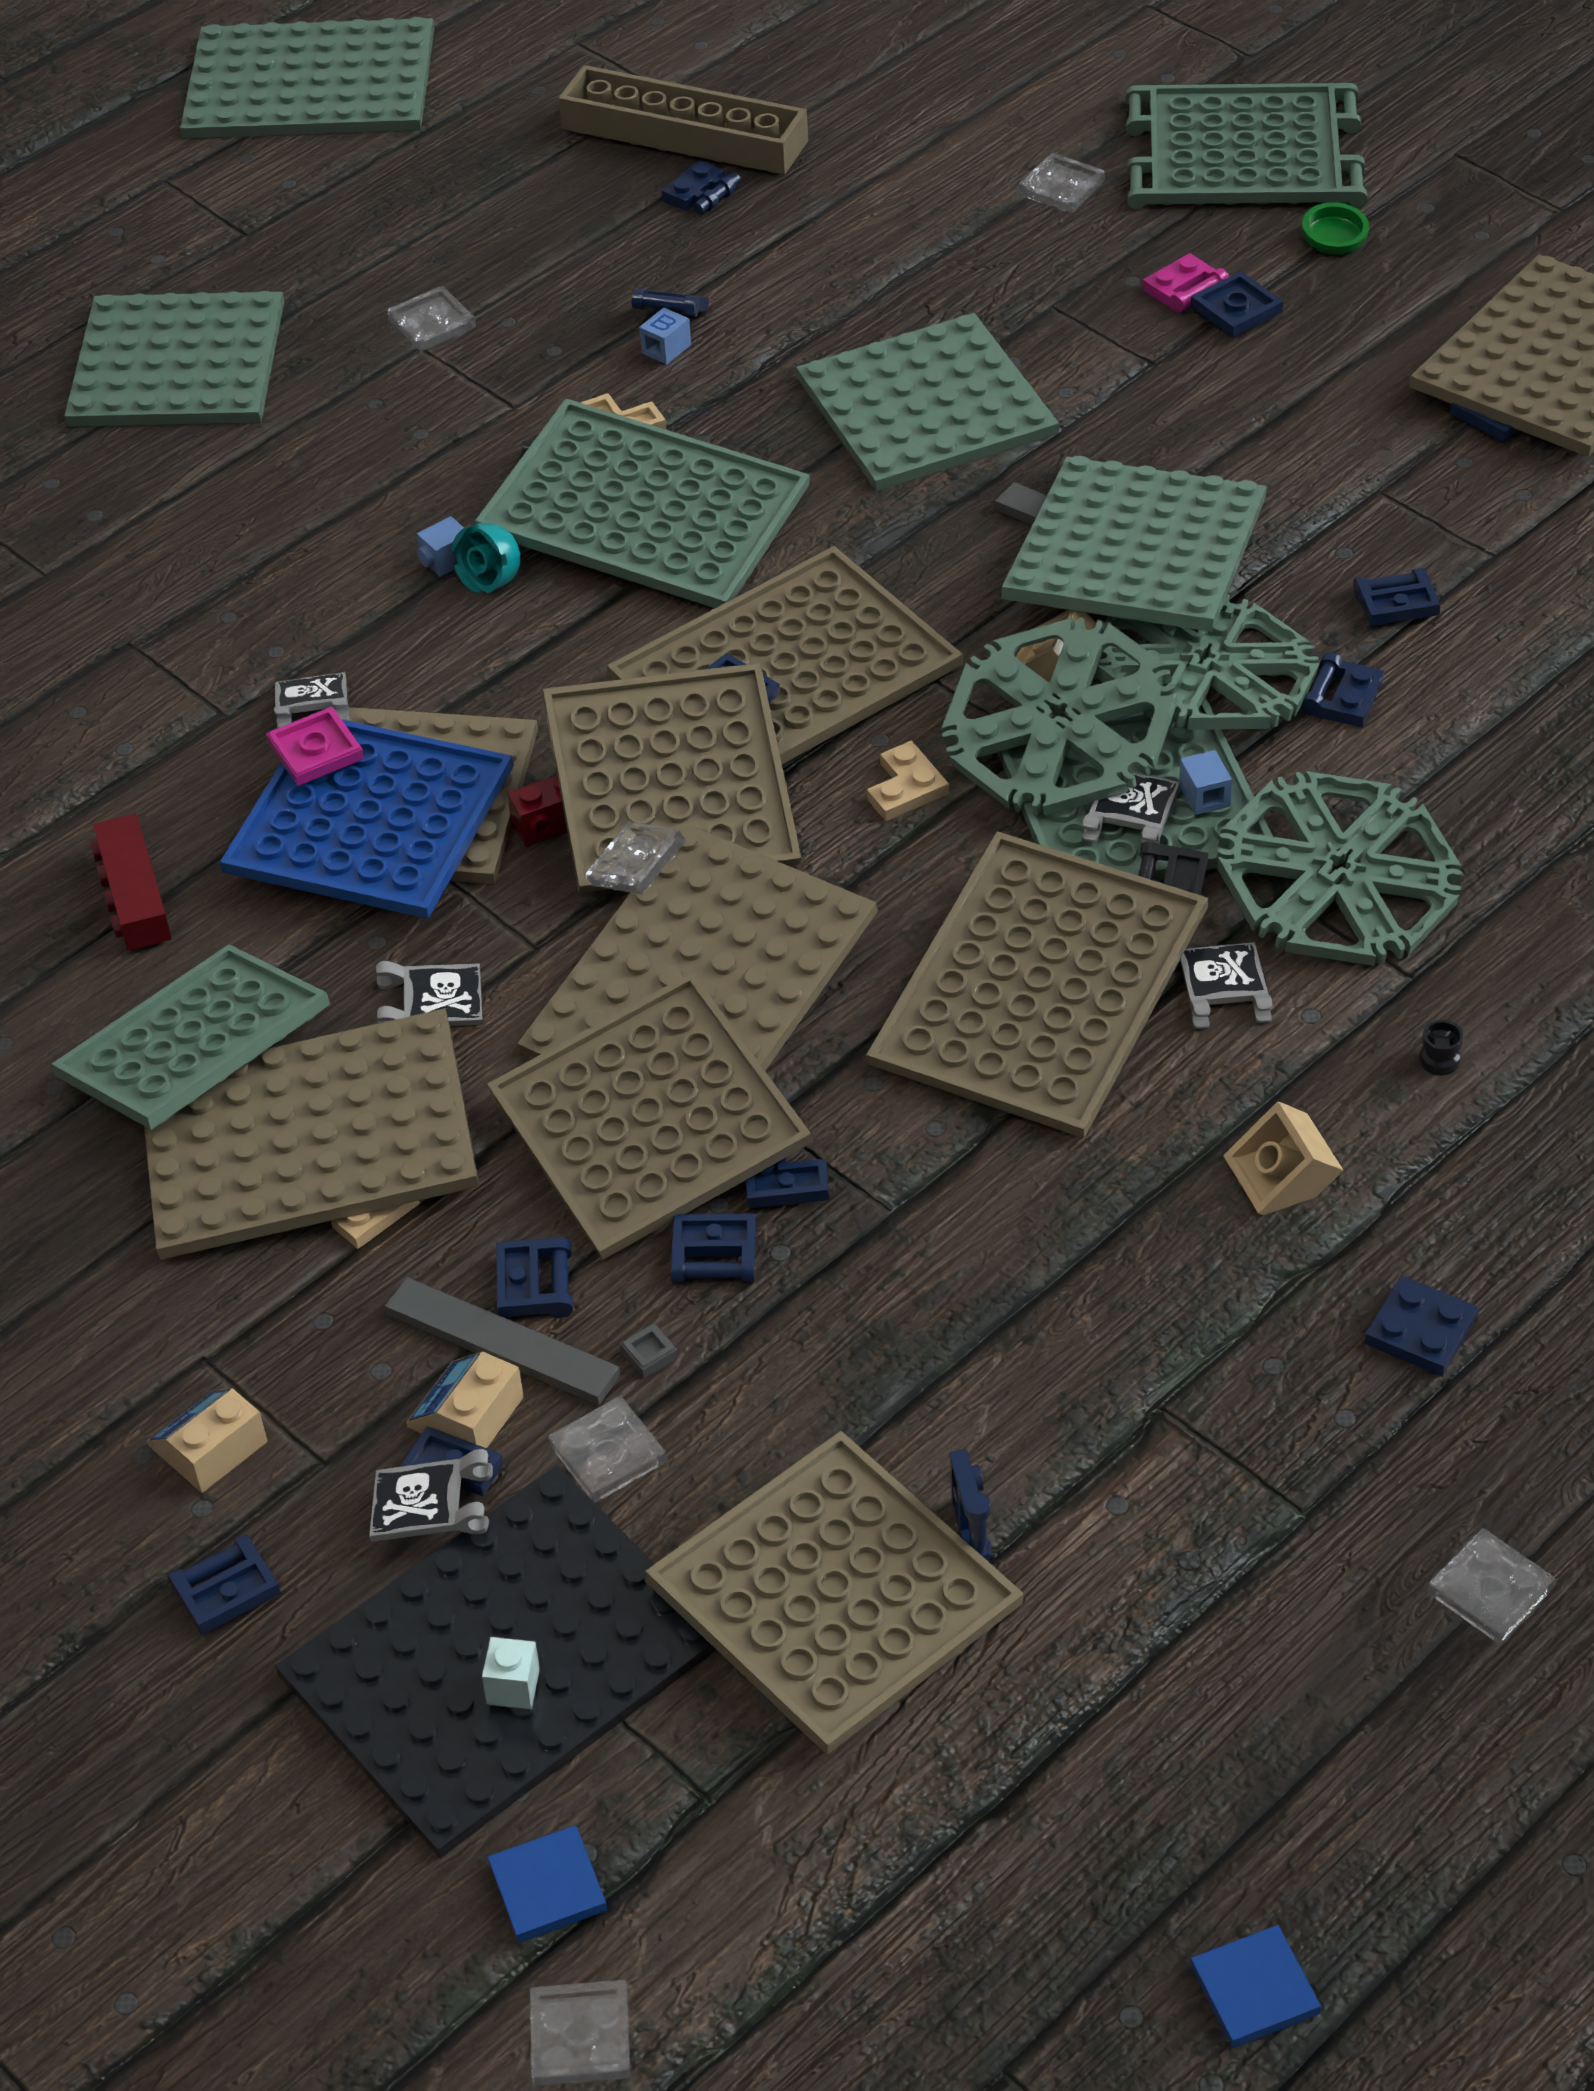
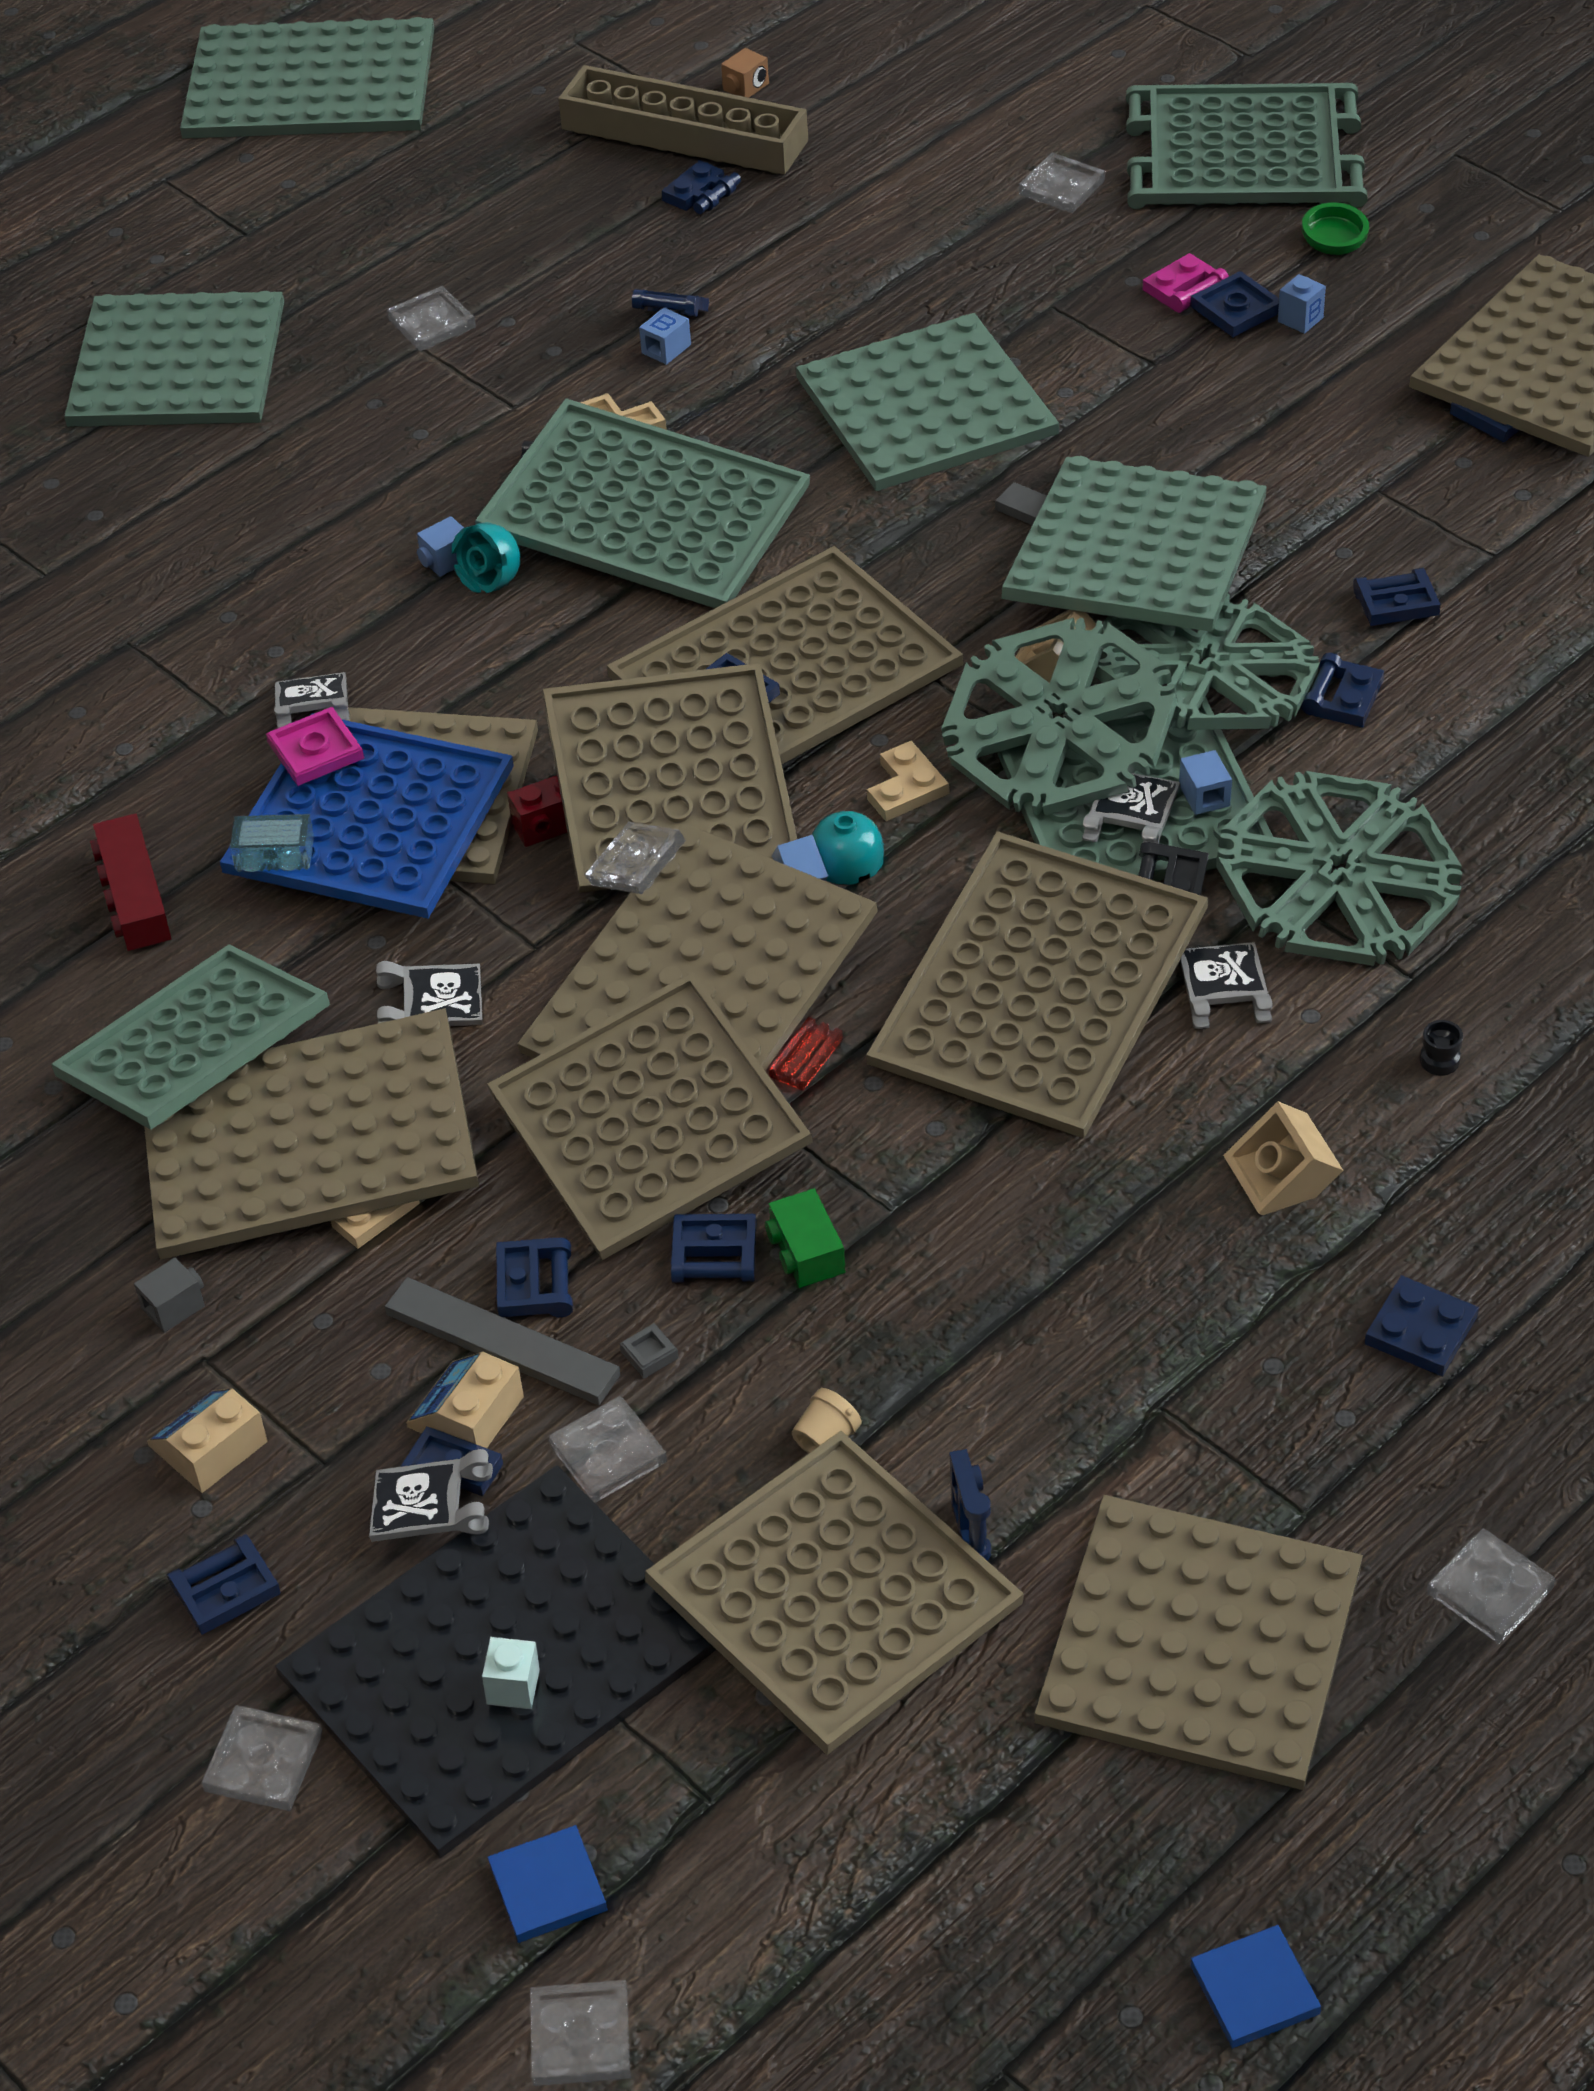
(170, 1294): none -> dark grey brick
(262, 1757): none -> clear plate
(272, 842): none -> clear light blue brick
(745, 73): none -> medium nougat brick
(789, 1184): dark blue plate -> none
(799, 1041): none -> clear red tile
(801, 855): none -> medium blue brick
(806, 1238): none -> green brick
(824, 1418): none -> tan piece
(849, 846): none -> teal cylinder
(1200, 1641): none -> dark tan plate
(1301, 303): none -> medium blue brick

